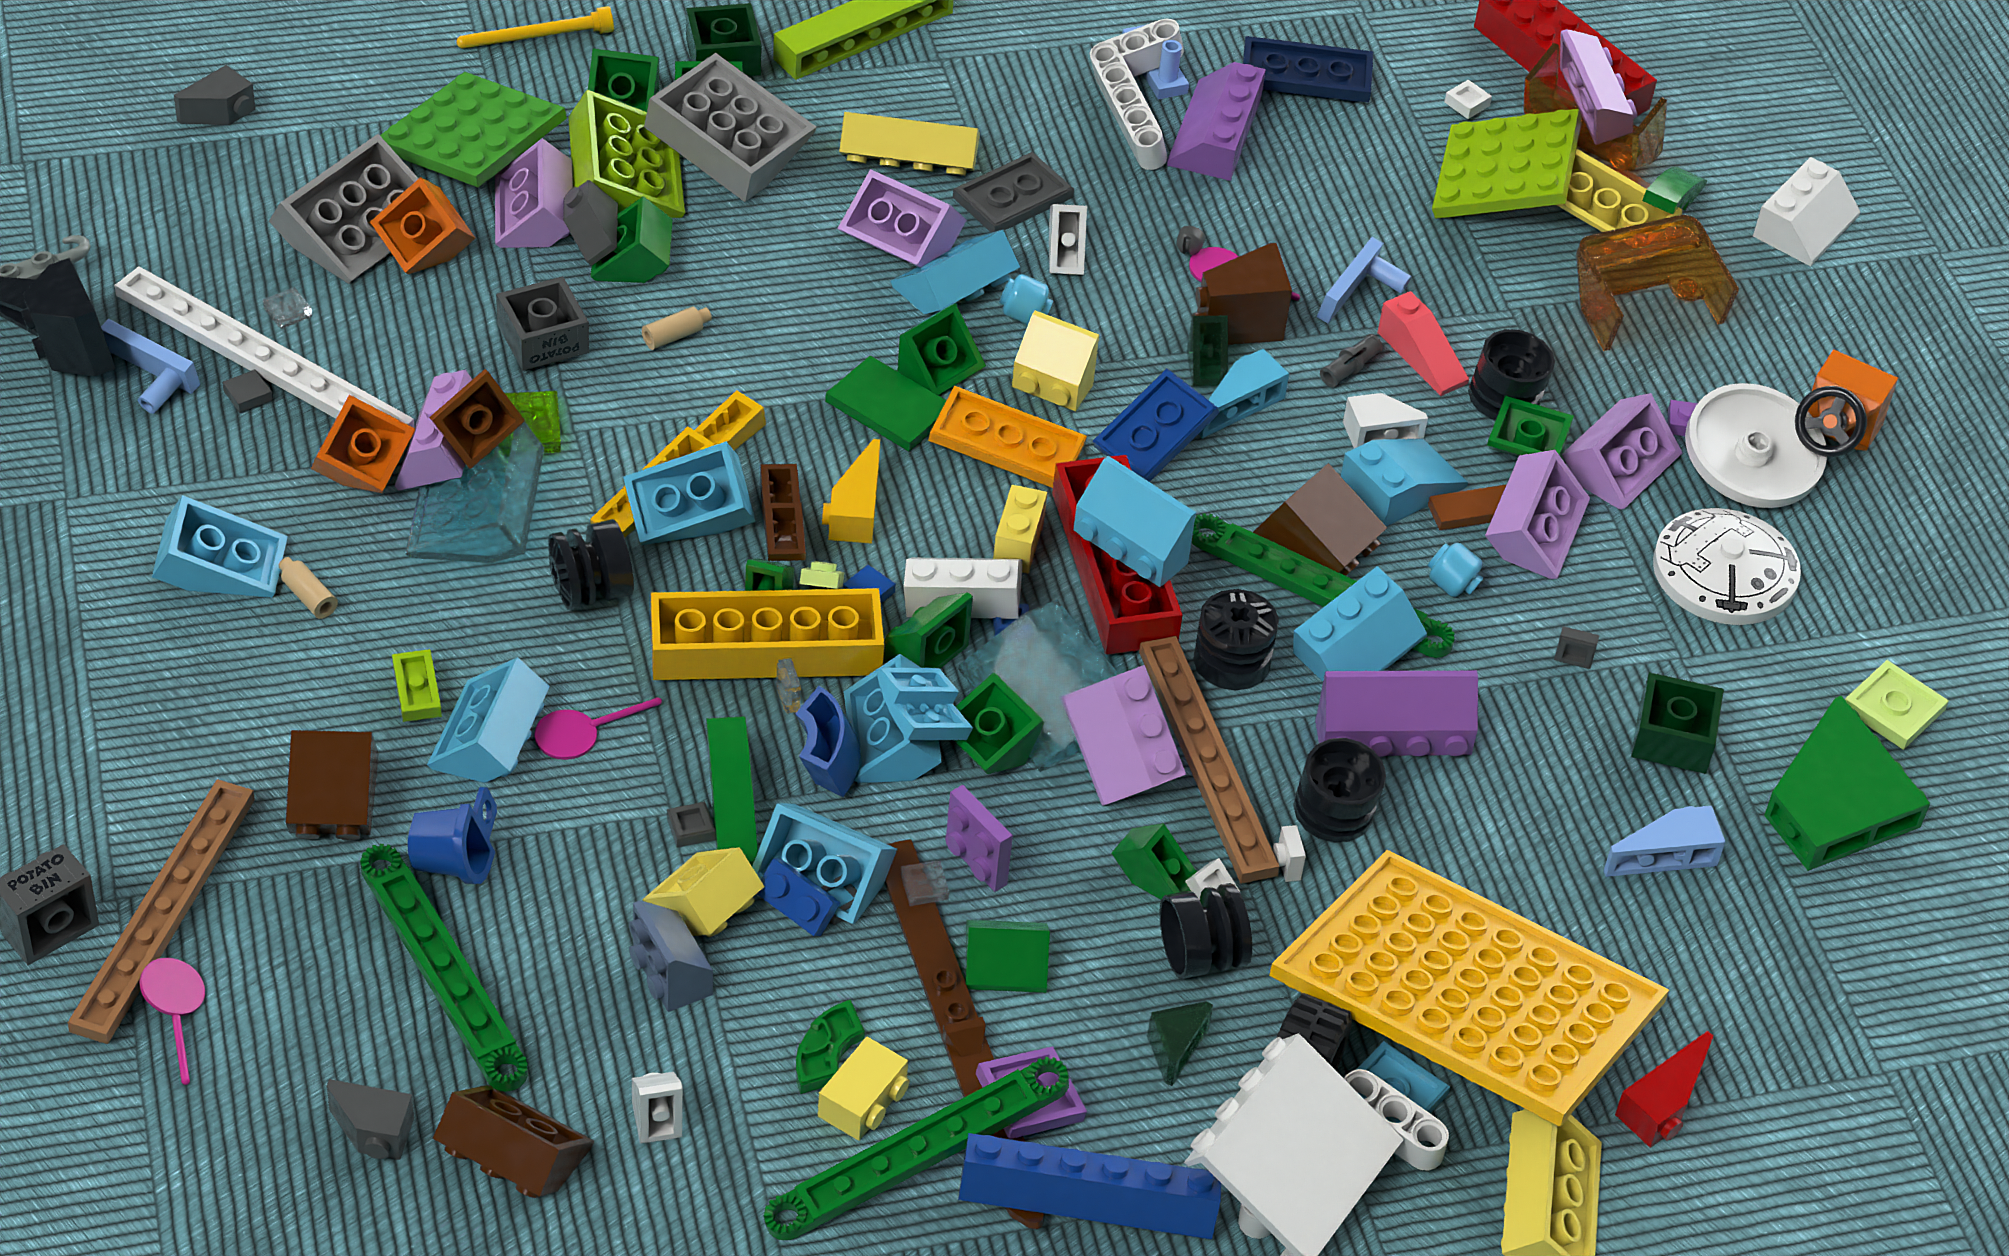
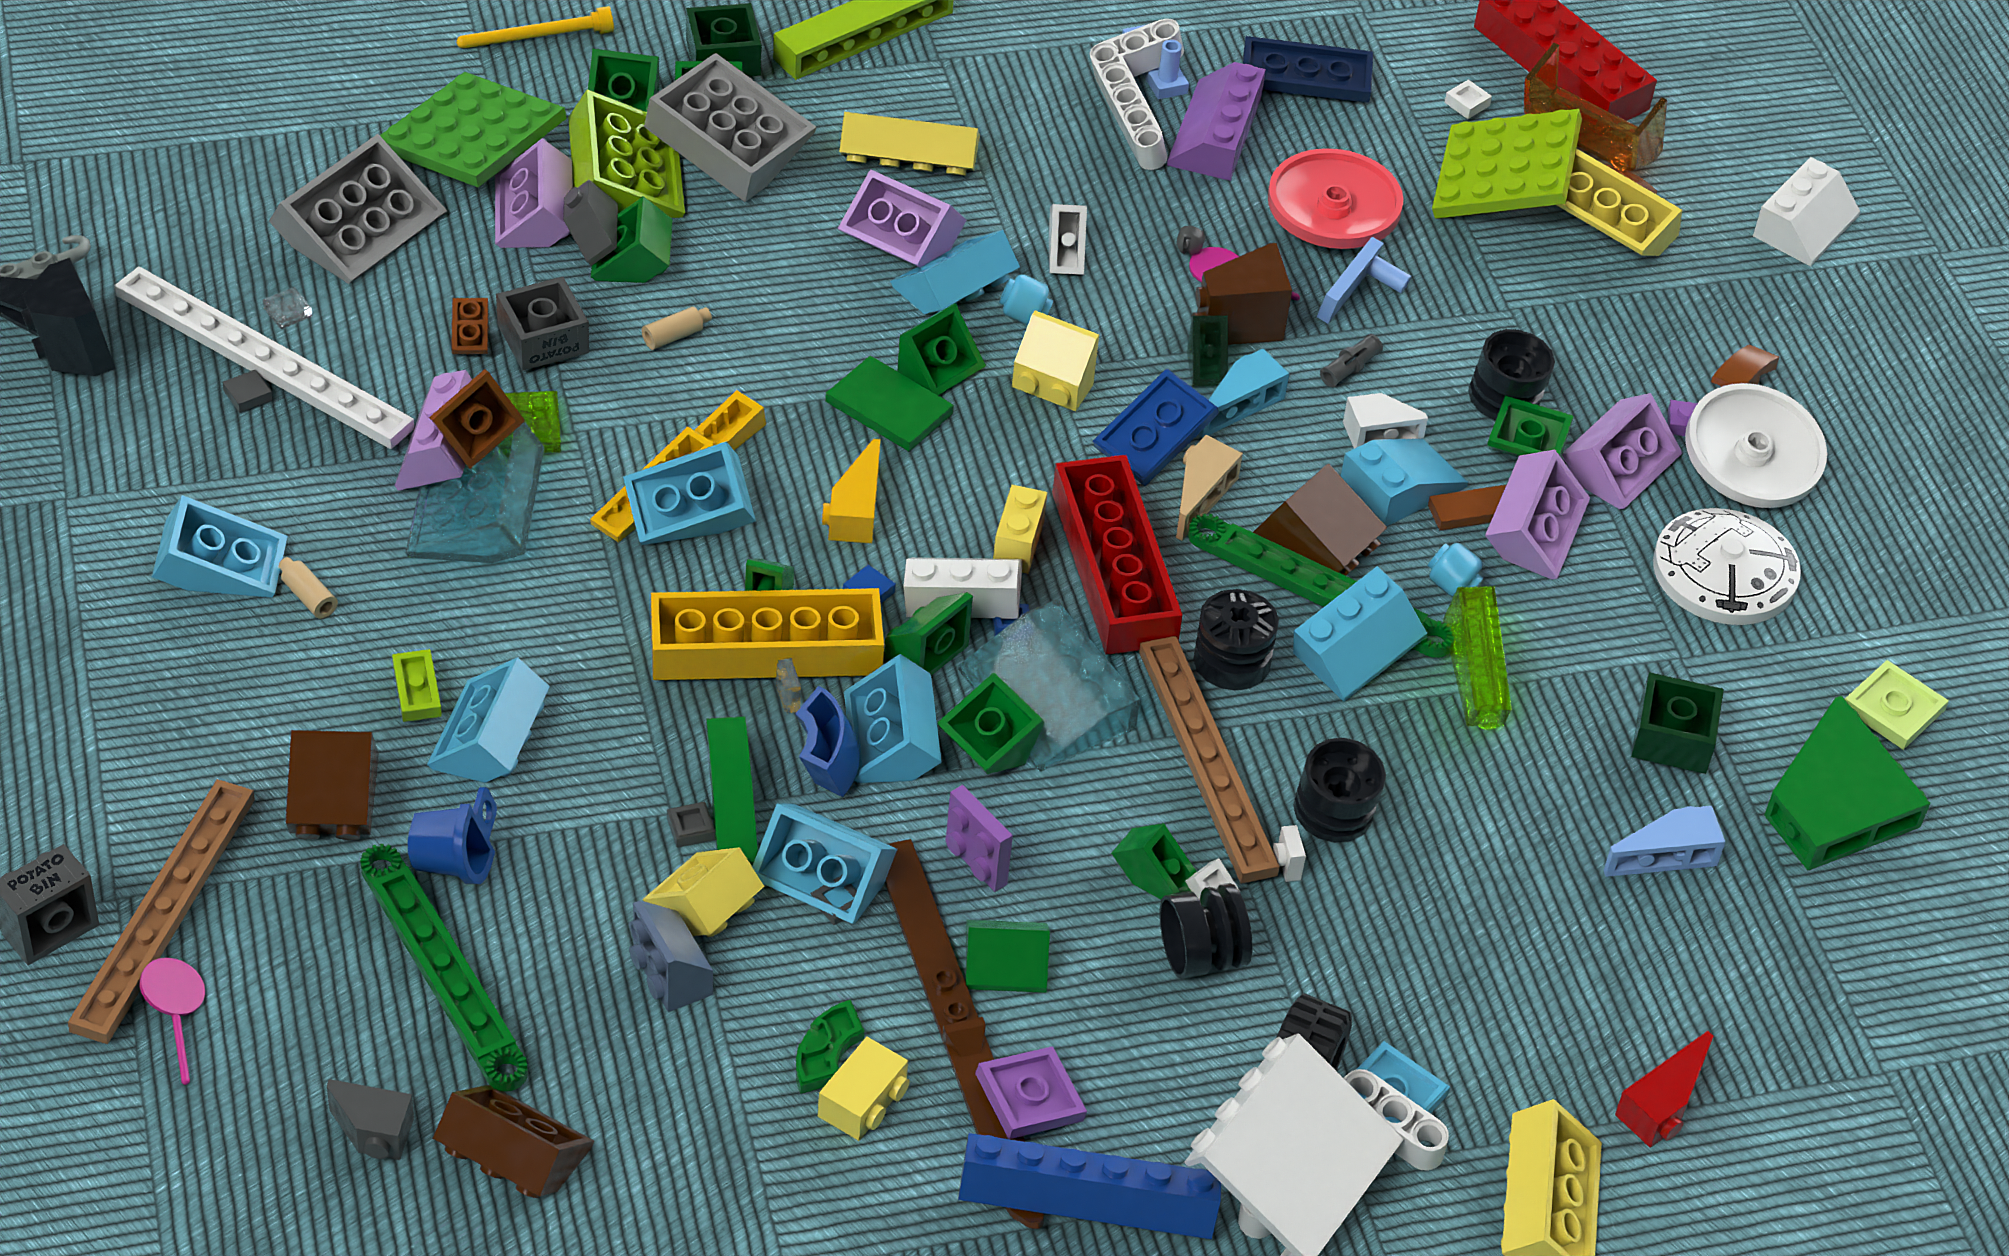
(169, 367): light blue piece -> none
(215, 99): dark grey slope -> none
(362, 447): orange slope -> none
(422, 227): orange slope -> none
(469, 325): none -> dark orange slope
(573, 734): dark pink piece -> none
(582, 566): black wheel -> none
(657, 1106): white slope -> none
(782, 512): reddish brown slope -> none
(797, 897): blue plate -> none
(822, 575): yellowish green plate -> none
(915, 1148): green plate -> none
(923, 703): medium azure slope -> none
(924, 883): clear tile -> none
(1005, 436): light orange tile -> none
(1013, 193): dark grey tile -> none
(1123, 735): lavender slope -> none
(1135, 522): medium azure slope -> none
(1176, 1035): clear green slope -> none
(1208, 475): none -> tan slope
(1335, 198): none -> coral dish
(1401, 711): medium lavender slope -> none
(1421, 342): coral slope -> none
(1471, 986): yellow plate -> none
(1479, 656): none -> clear neon green slope
(1576, 647): dark grey tile -> none
(1595, 86): lavender slope -> none
(1648, 256): clear orange windscreen -> none
(1674, 190): green slope -> none
(1745, 366): none -> dark orange slope
(1846, 405): piece -> none

